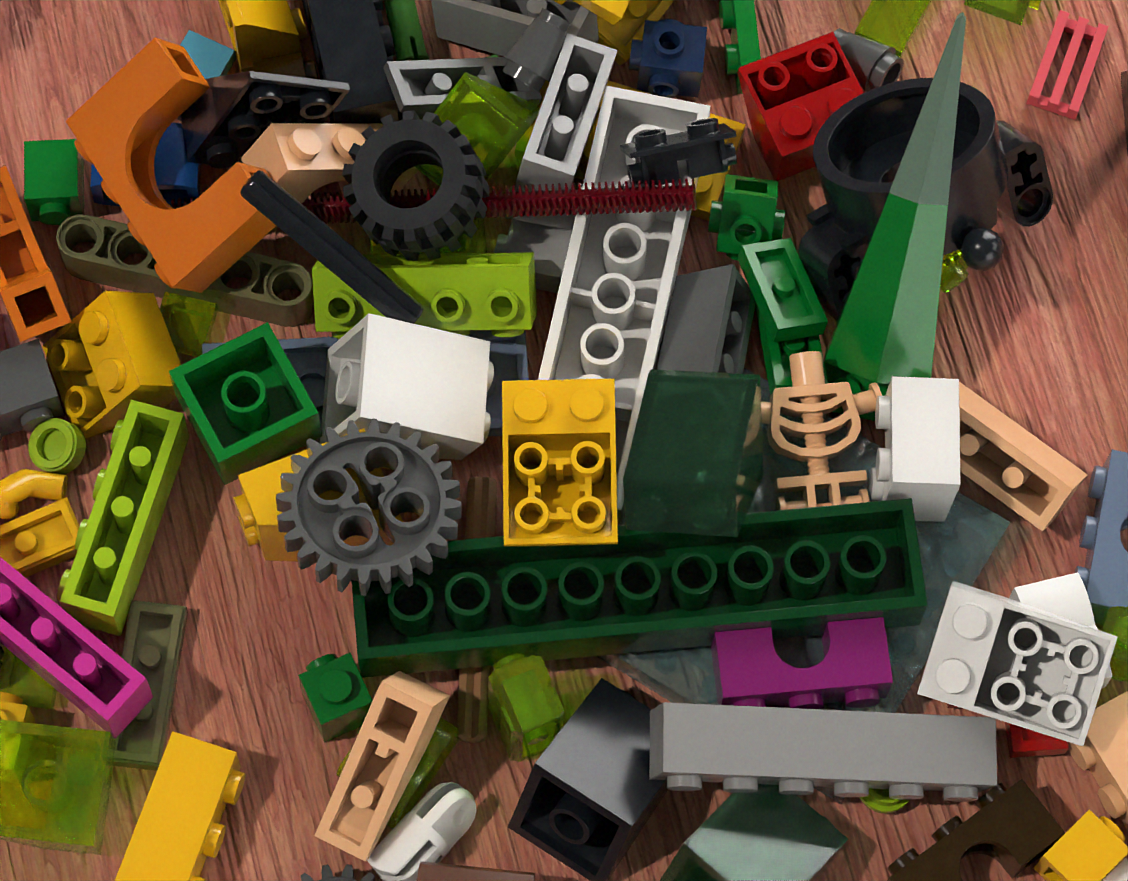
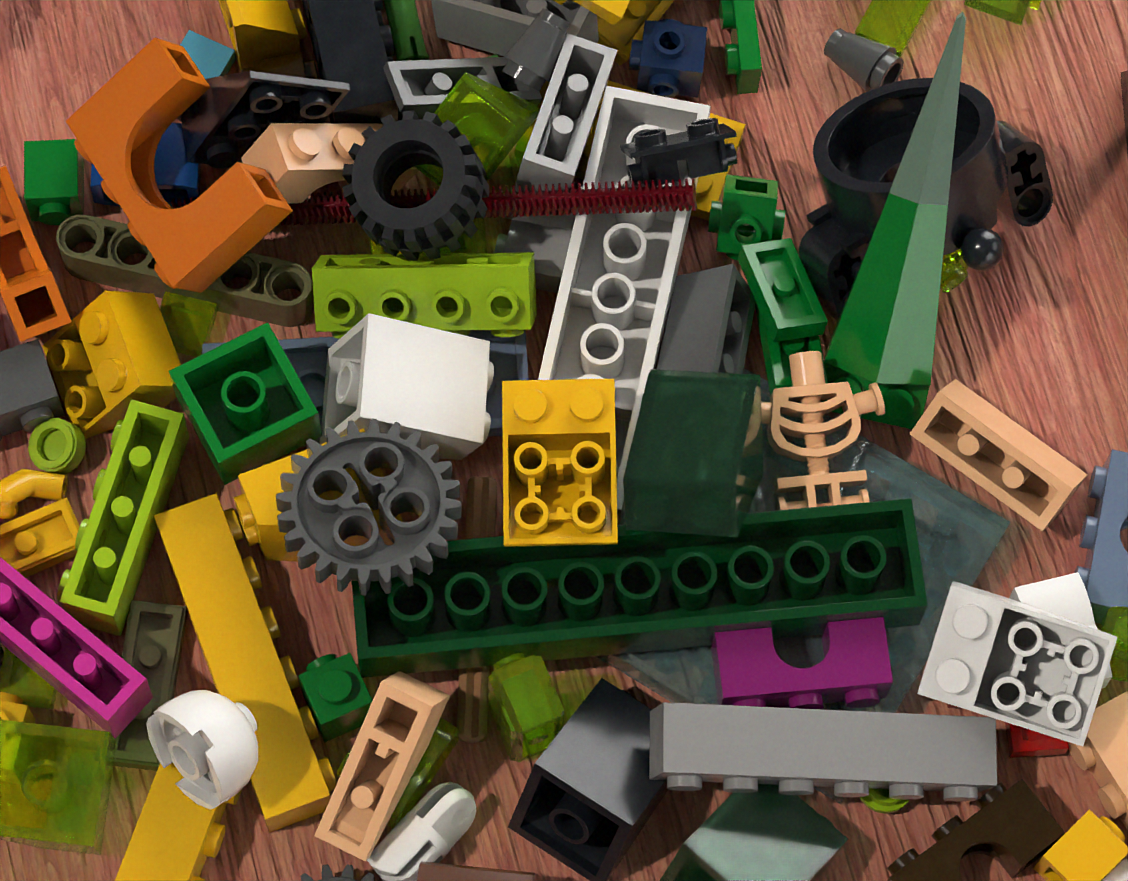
(208, 744): none -> white cylinder
(243, 659): none -> yellow brick
(330, 248): black axle -> none
(792, 99): red slope -> none
(920, 445): white brick -> none
(1079, 30): coral tile -> none

